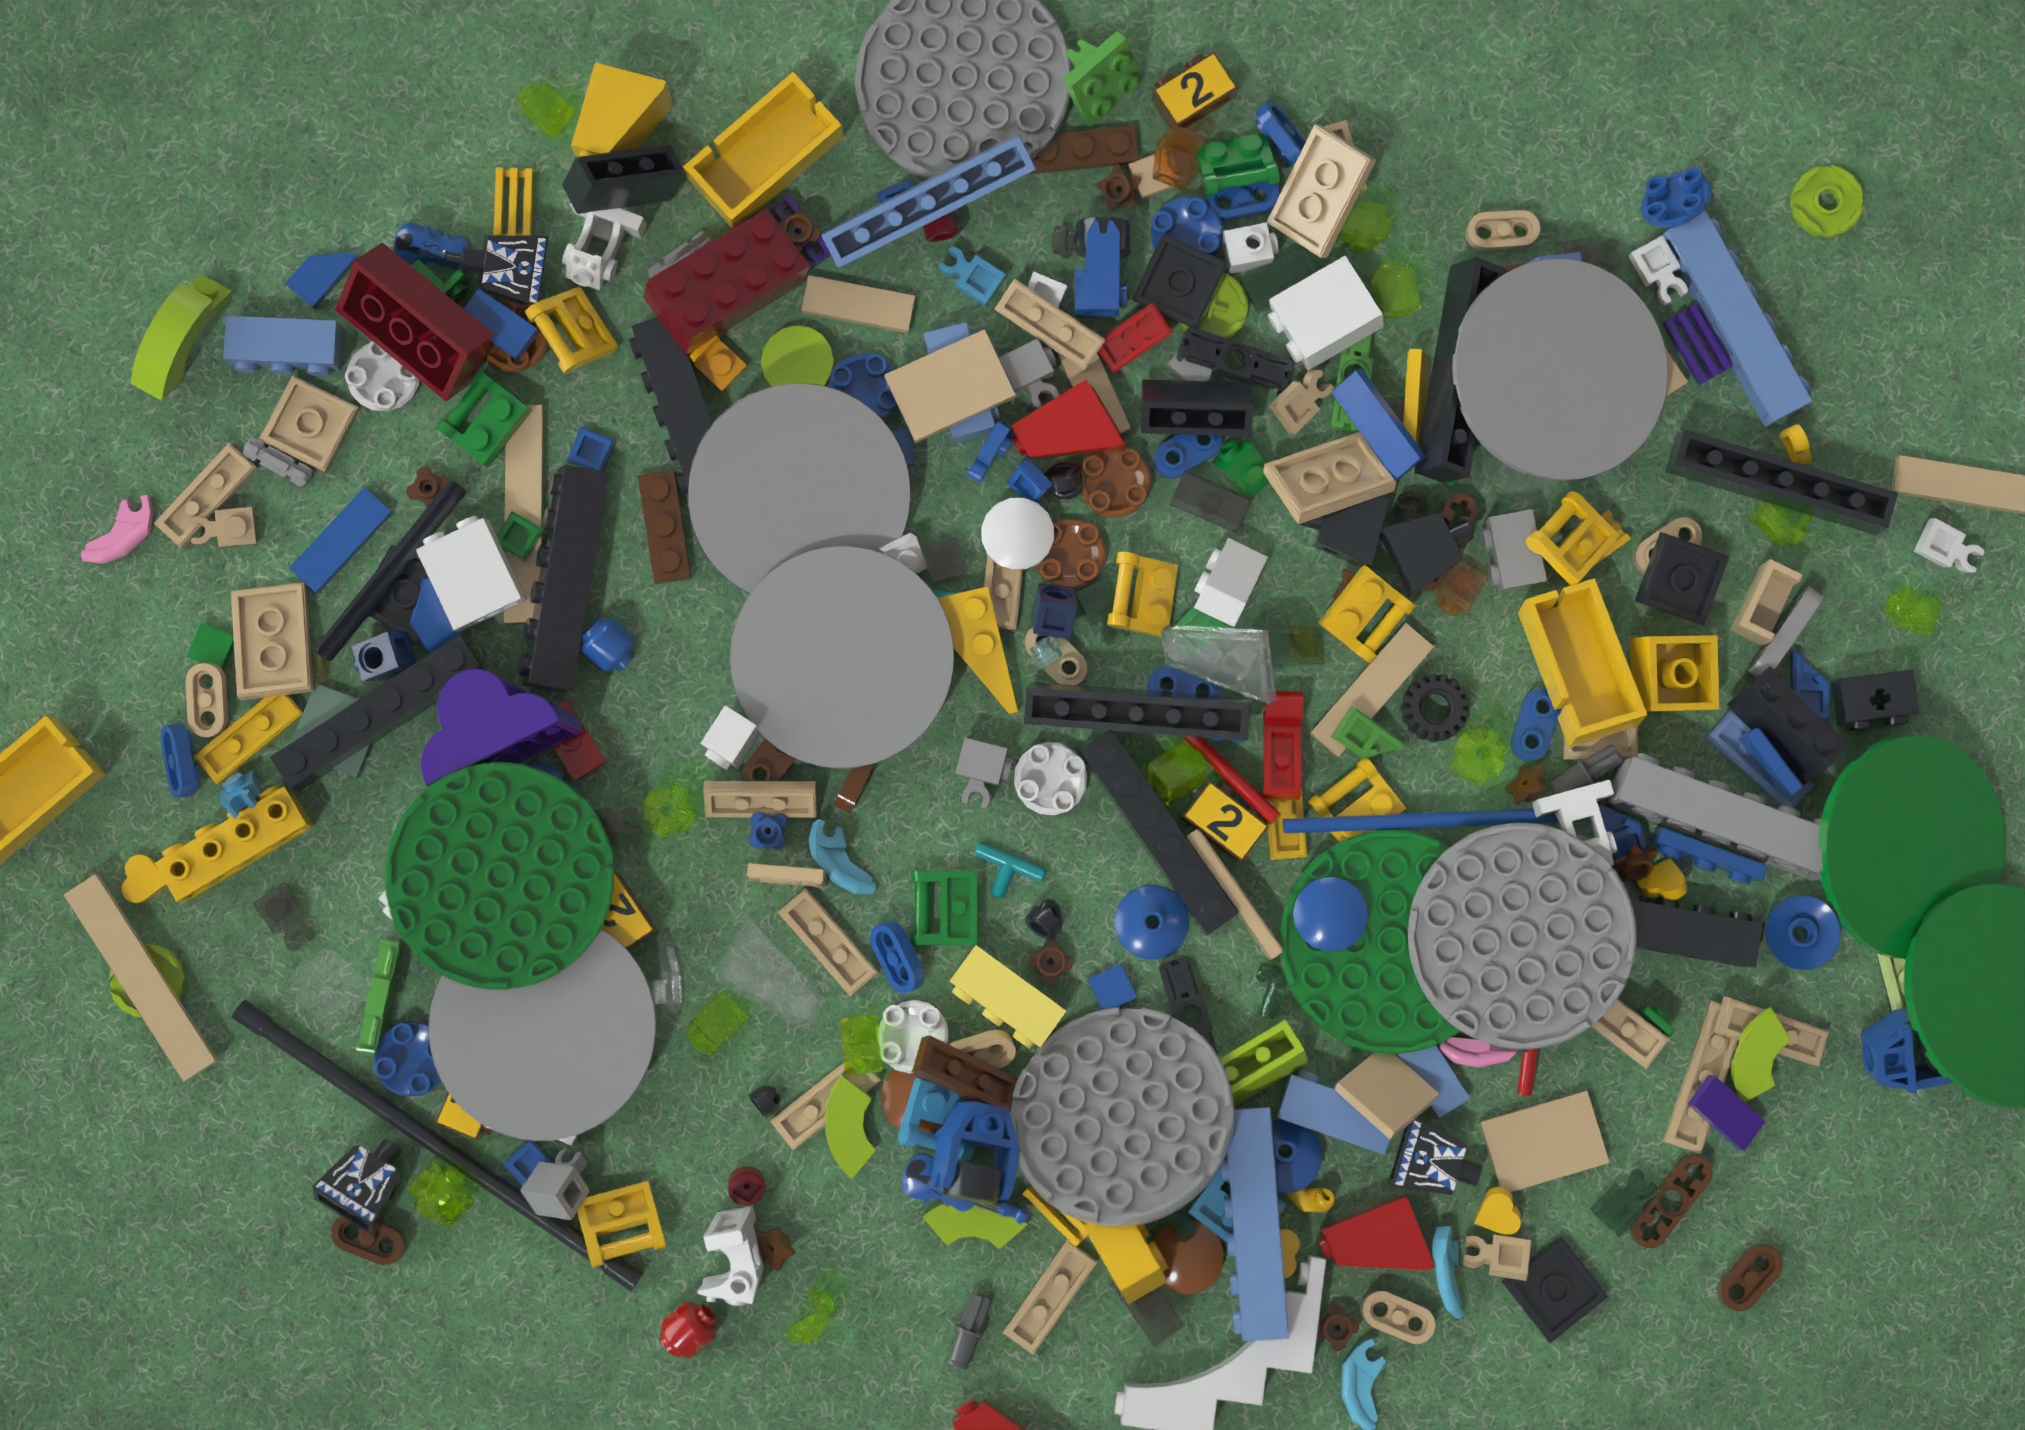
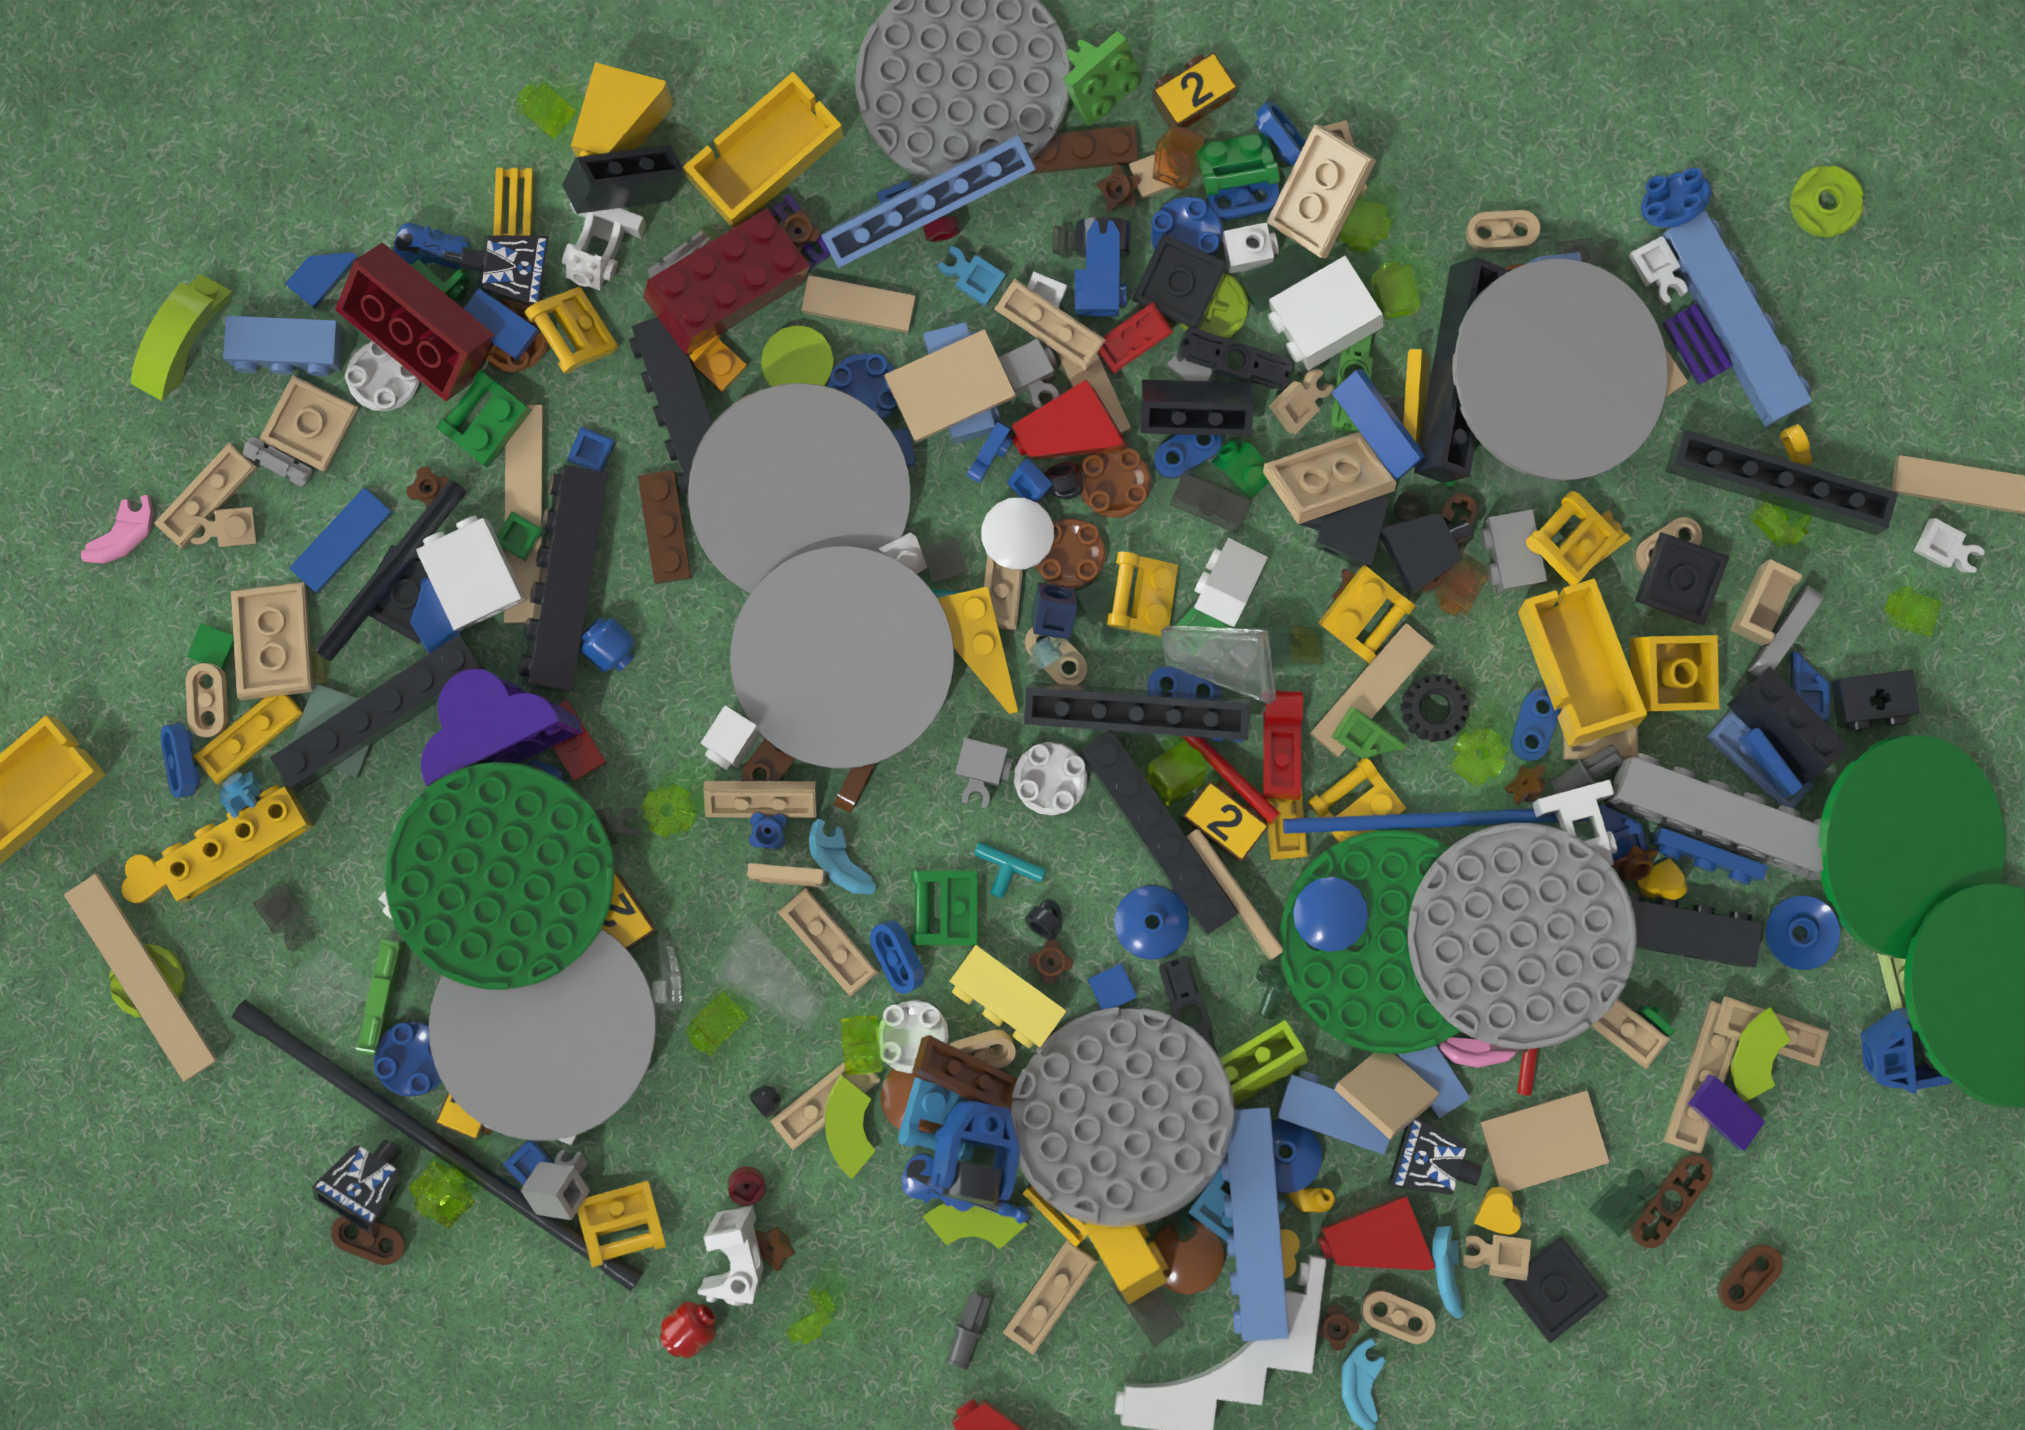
(396, 656): dark blue brick -> none

